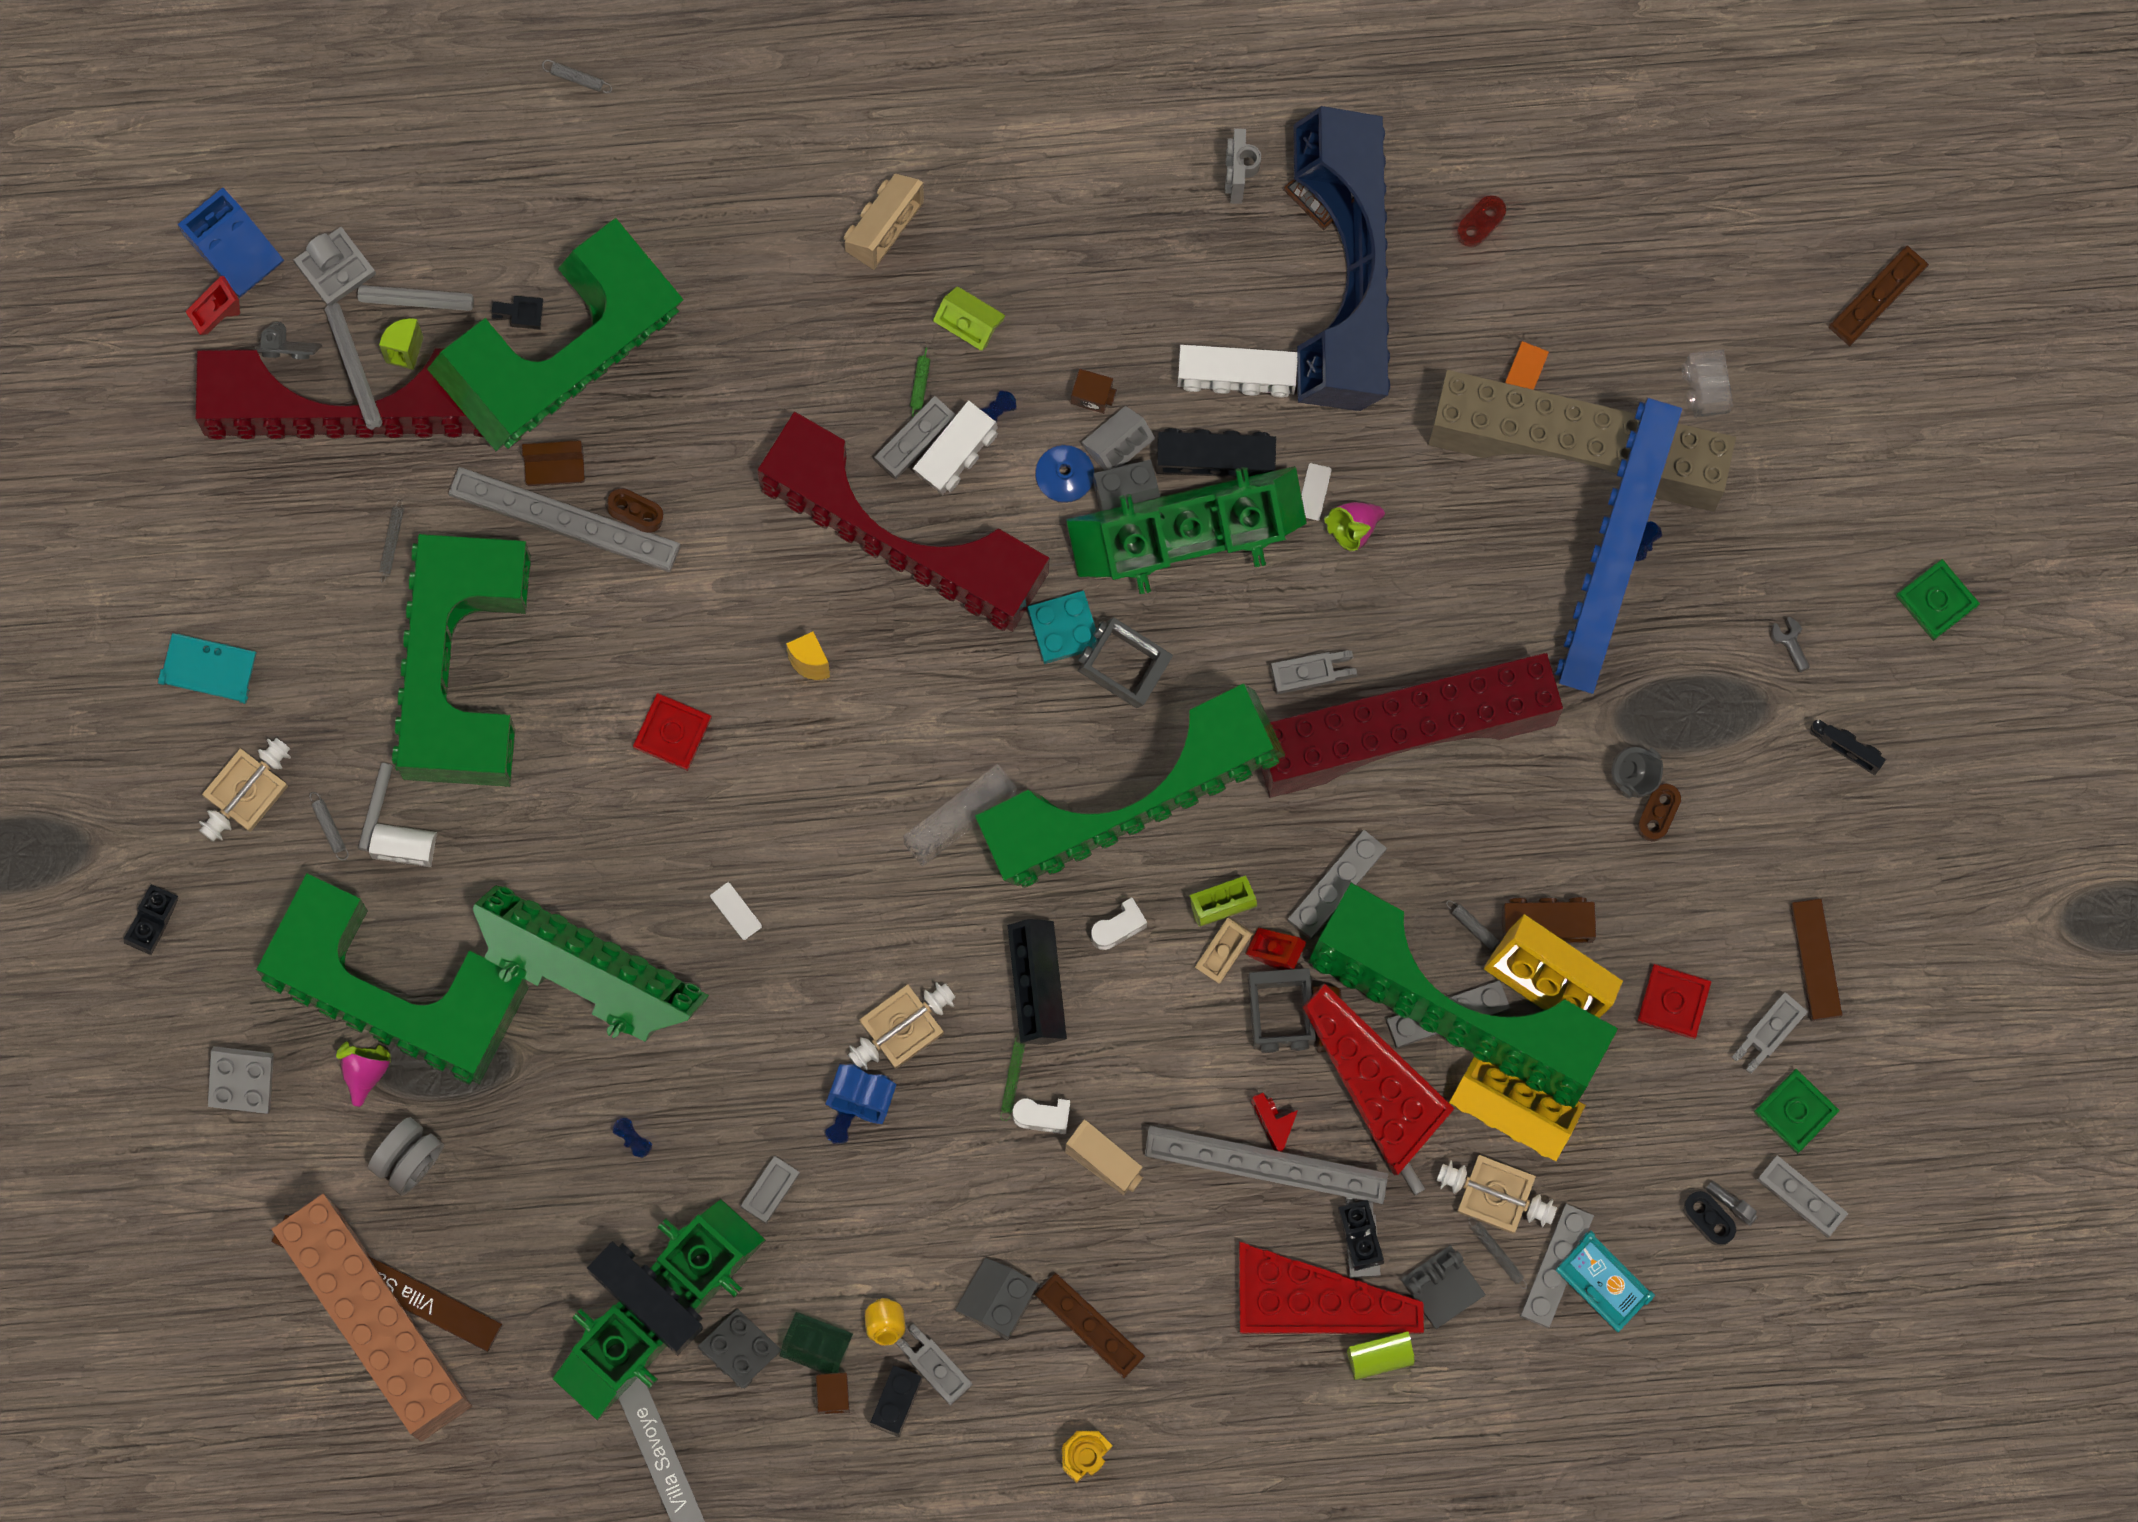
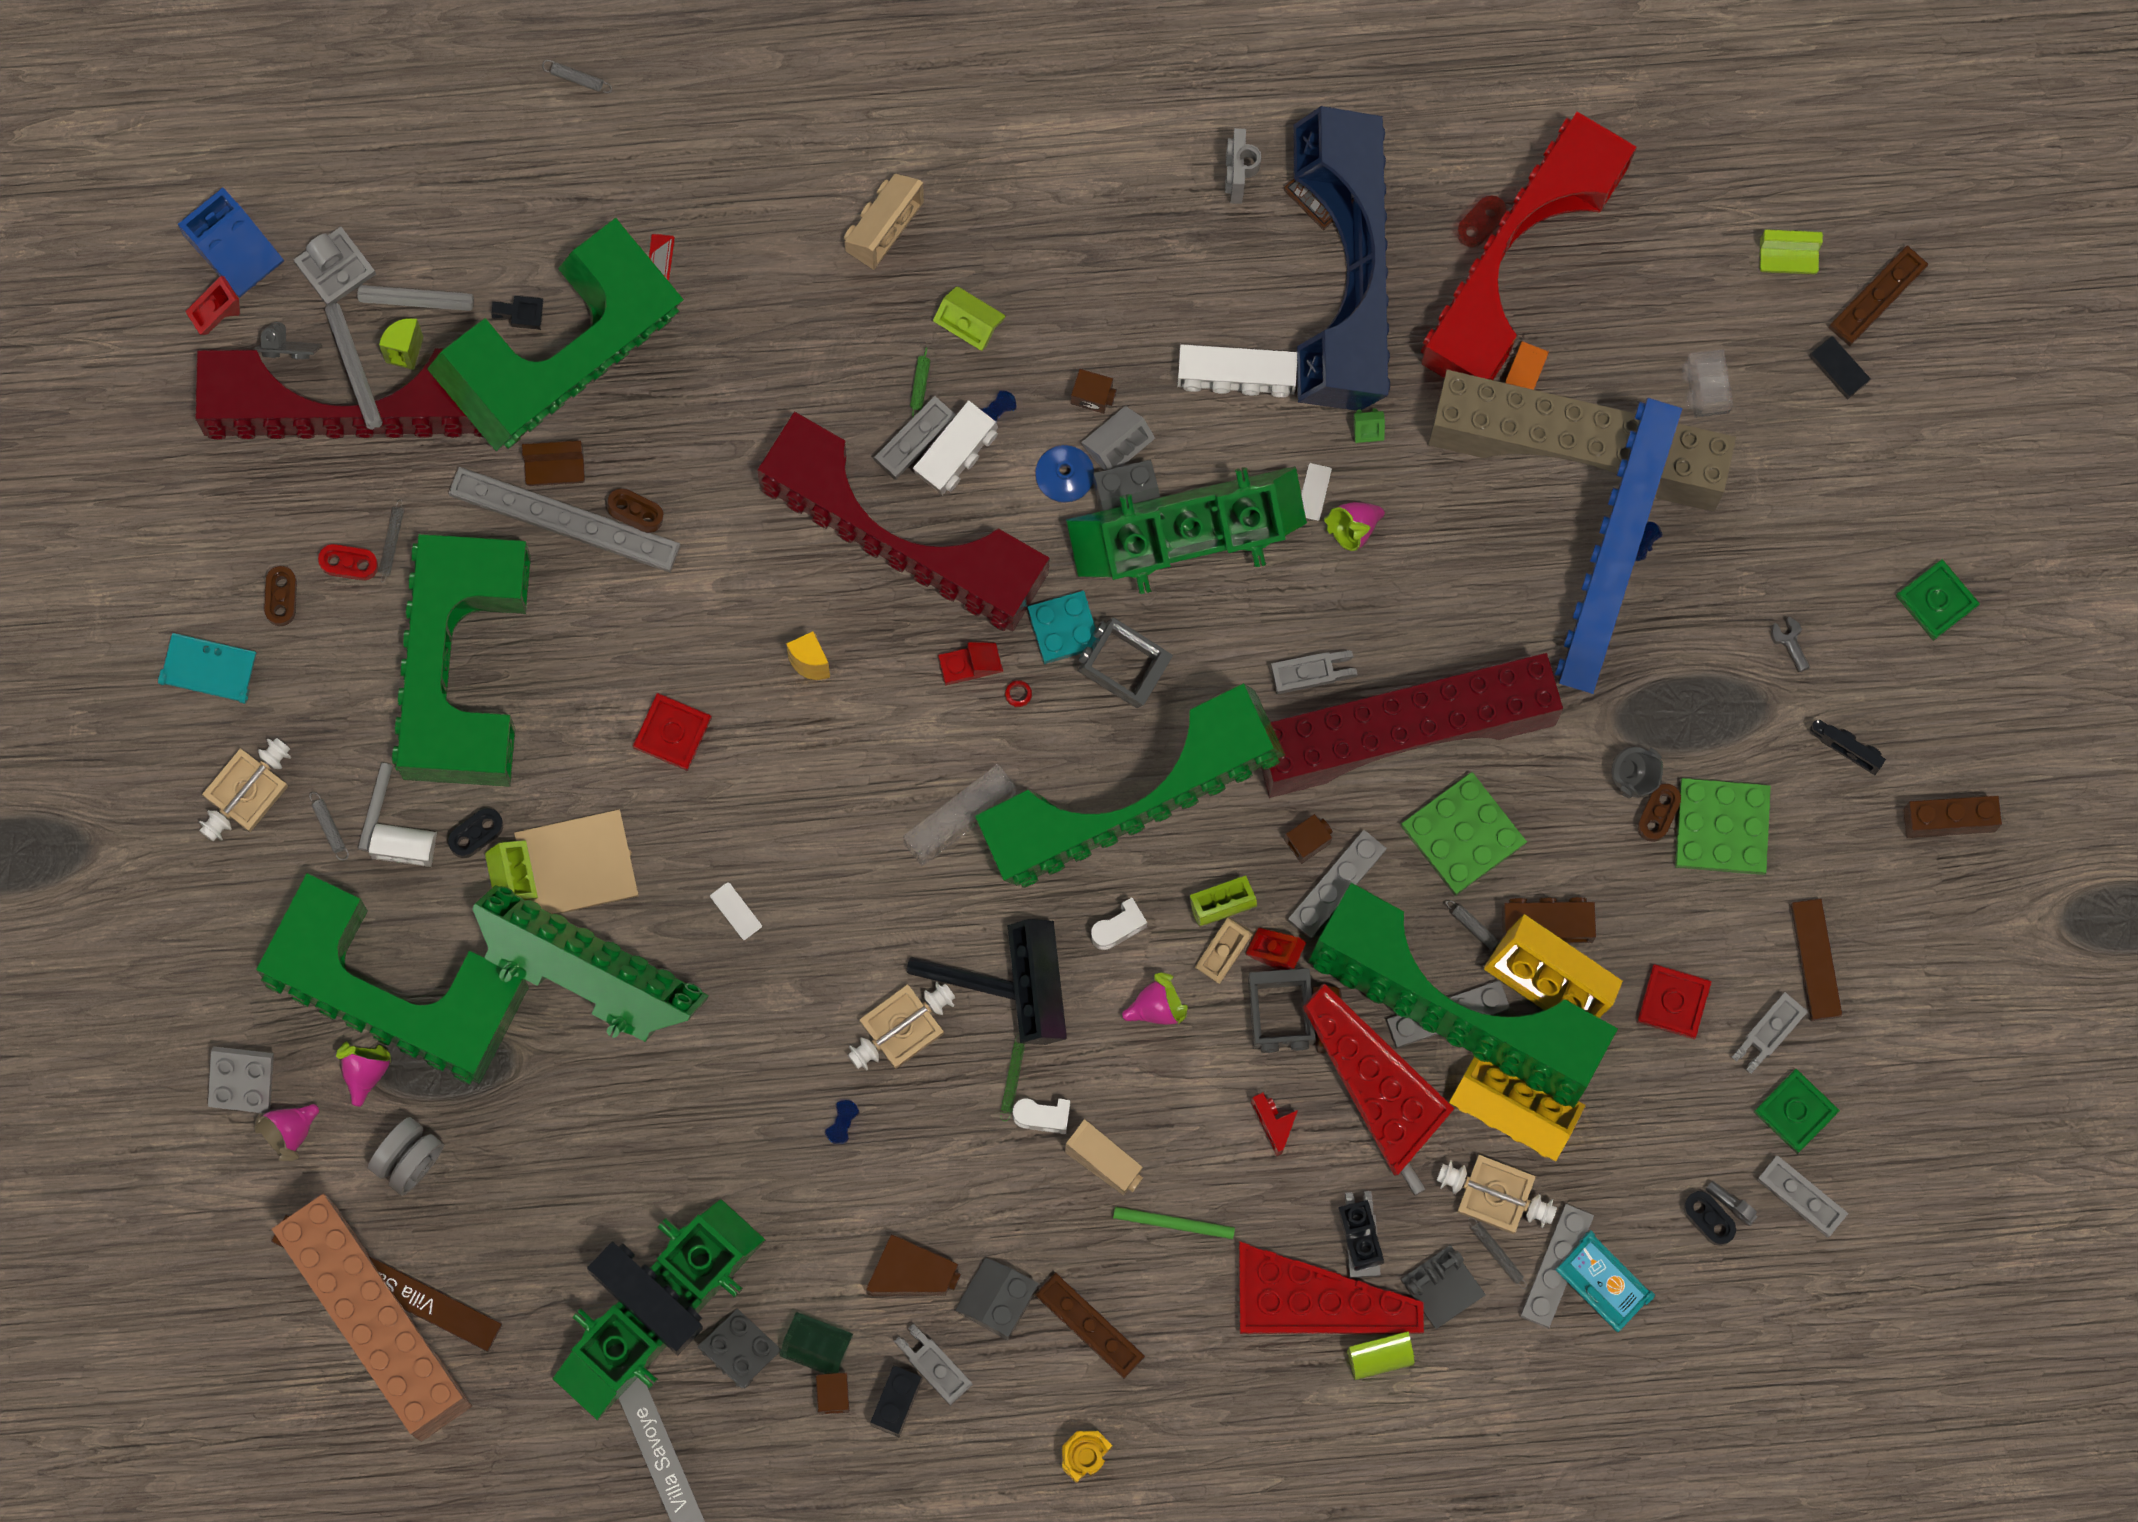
(151, 919): black slope -> none
(280, 597): none -> reddish brown plate
(286, 1129): none -> dark pink hat
(349, 562): none -> red plate
(473, 831): none -> black plate
(511, 868): none -> lime brick
(580, 862): none -> tan piece
(625, 1130): clear blue piece -> none
(661, 252): none -> sticker
(770, 1190): light grey tile -> none
(861, 1093): blue brick -> none
(884, 1321): yellow head -> none
(912, 1272): none -> reddish brown slope
(961, 978): none -> black axle
(974, 662): none -> red slope
(1018, 683): none -> red piece
(1157, 1003): none -> dark pink hat
(1174, 1223): none -> bright green bar
(1214, 454): black brick -> none
(1266, 1164): light grey tile -> none
(1309, 838): none -> reddish brown brick
(1369, 426): none -> bright green tile
(1463, 833): none -> bright green plate
(1573, 177): none -> red arch
(1723, 826): none -> bright green plate
(1790, 251): none -> lime panel
(1839, 367): none -> black tile
(1952, 816): none -> reddish brown brick

